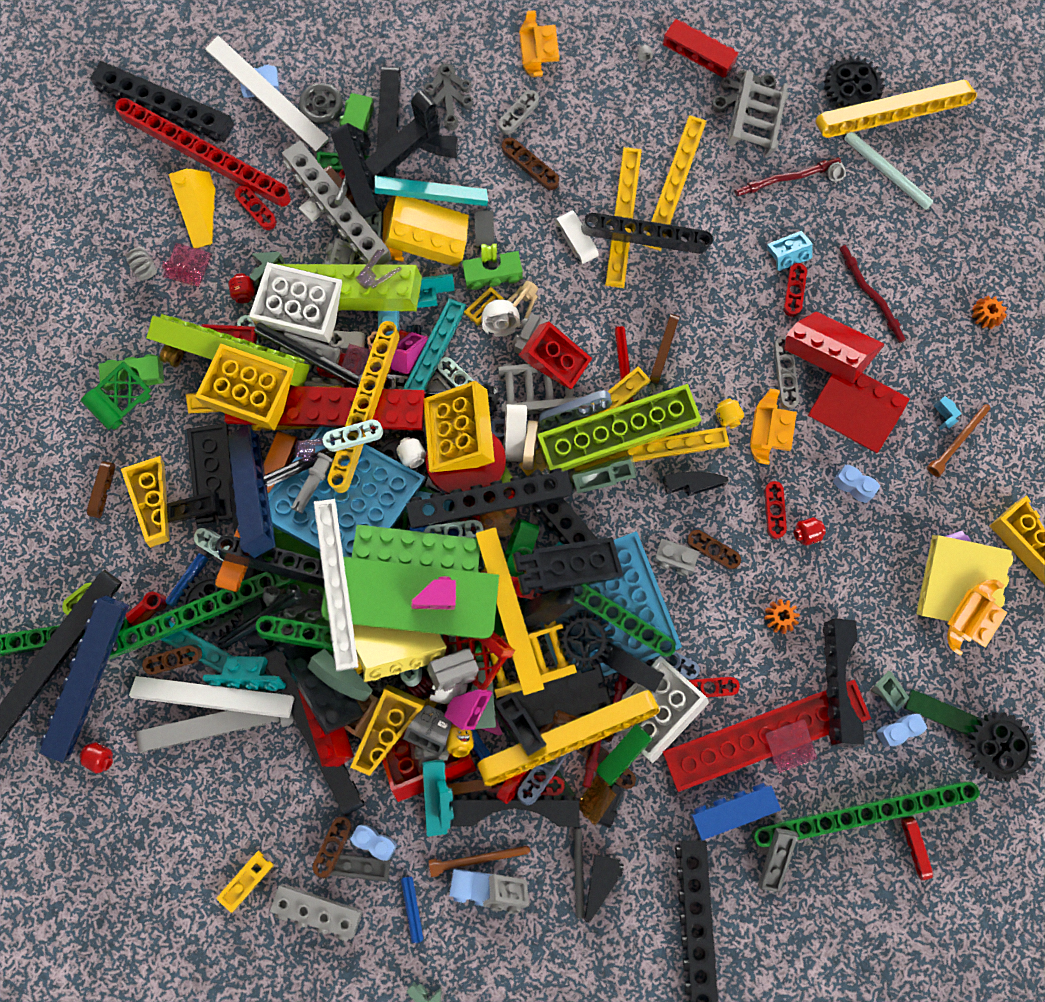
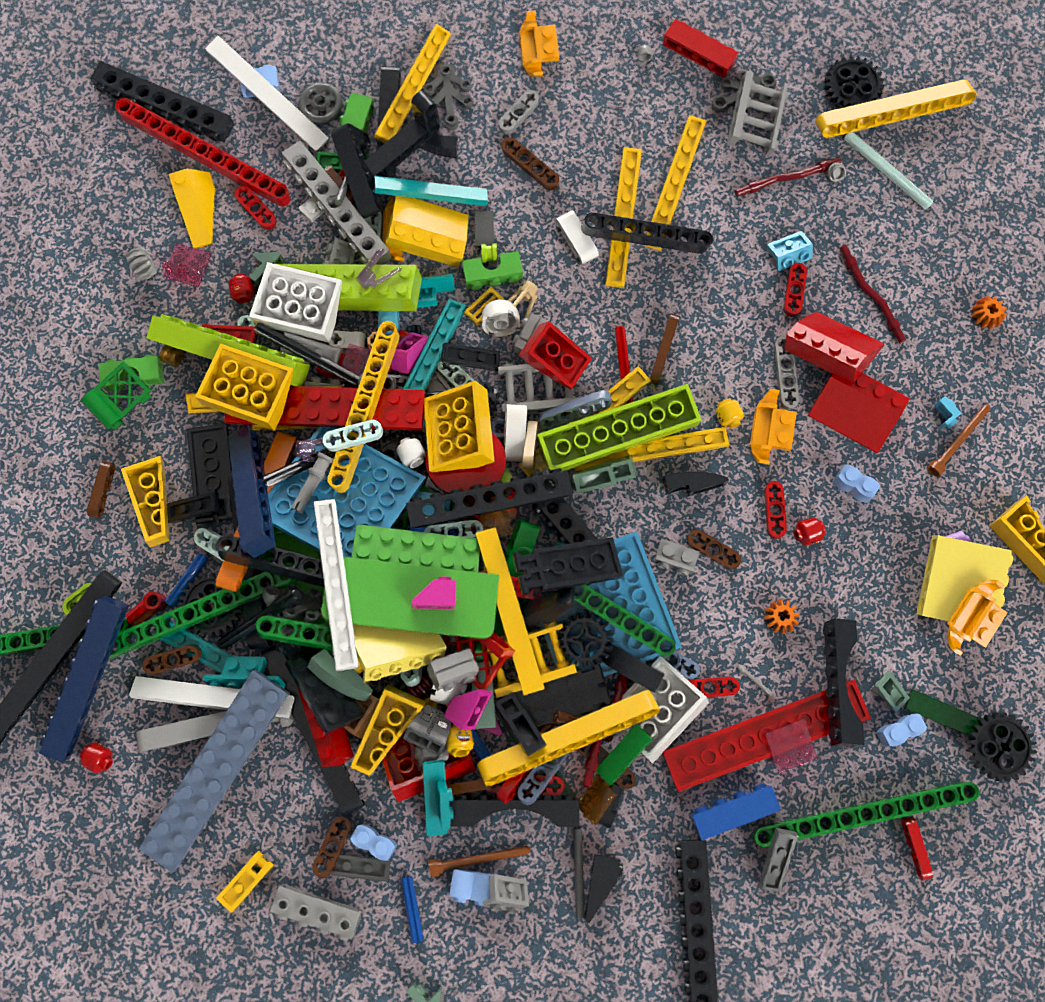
(214, 771): none -> sand blue plate
(413, 83): none -> yellow tile
(470, 357): none -> black tile
(742, 669): none -> light grey hinge

